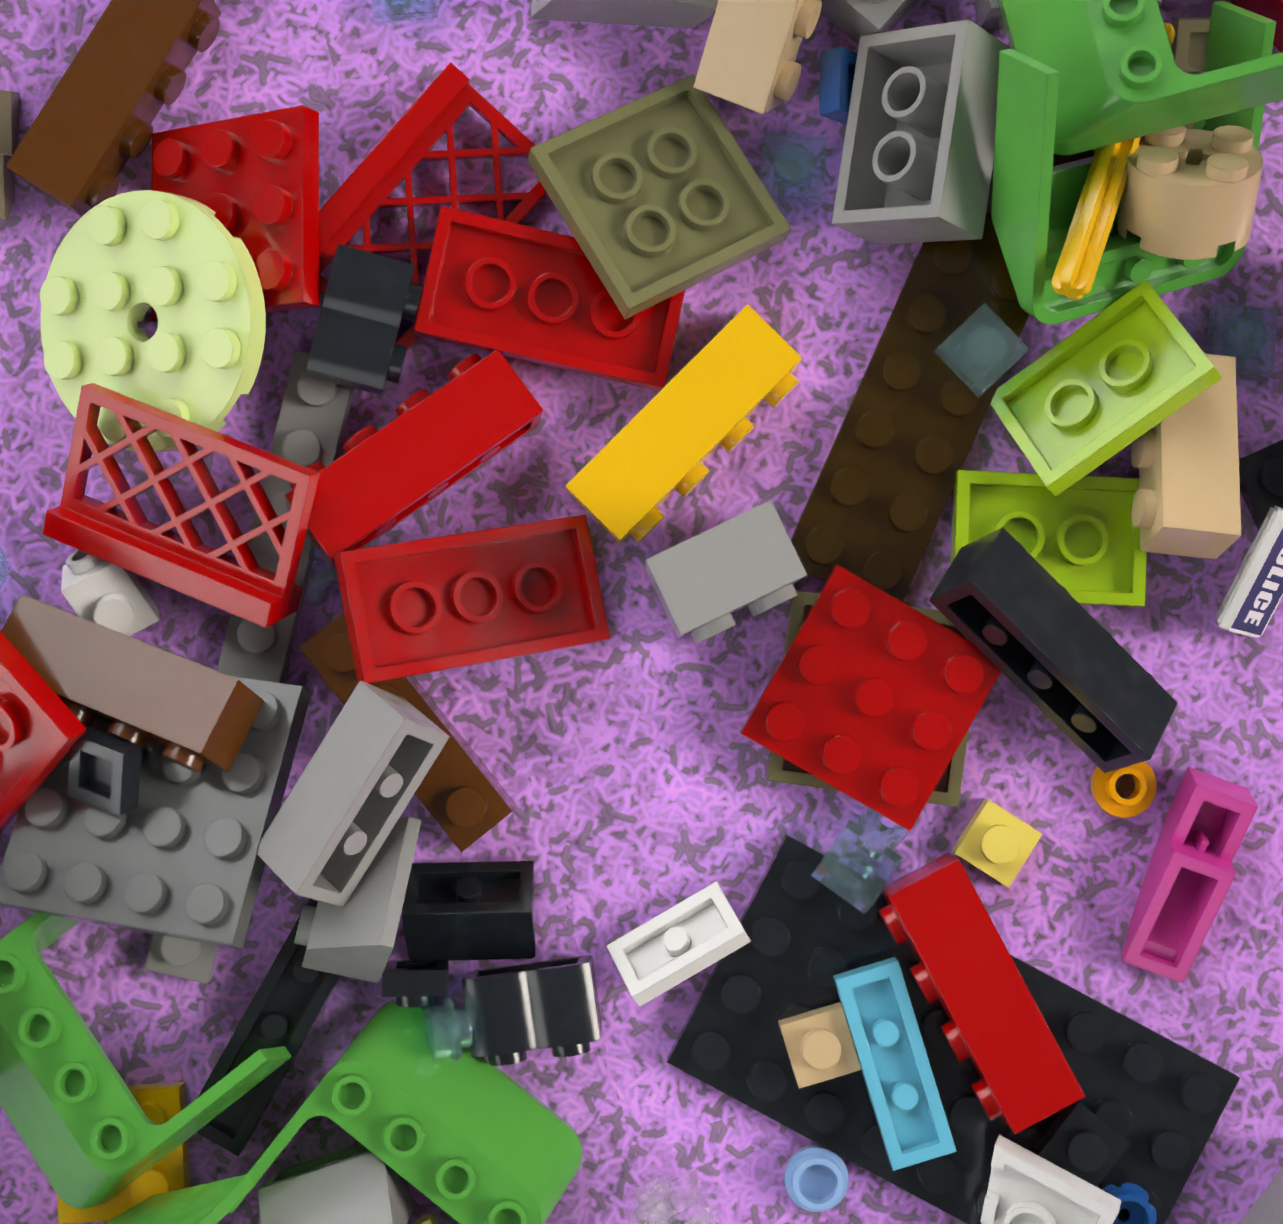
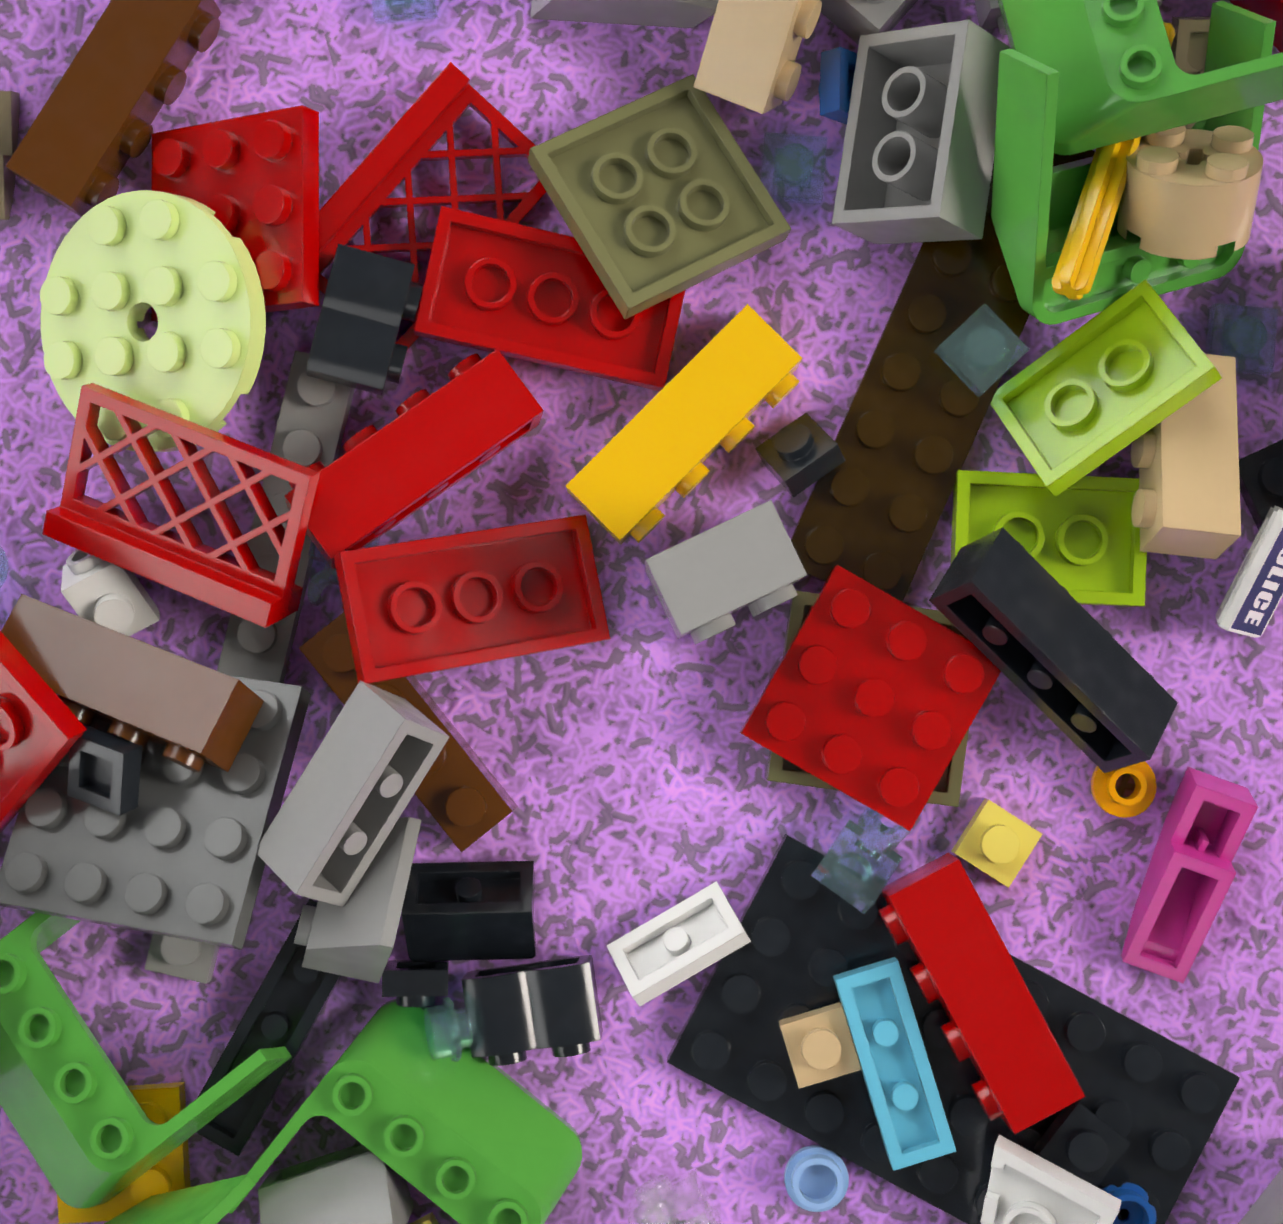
(800, 454): none -> black plate

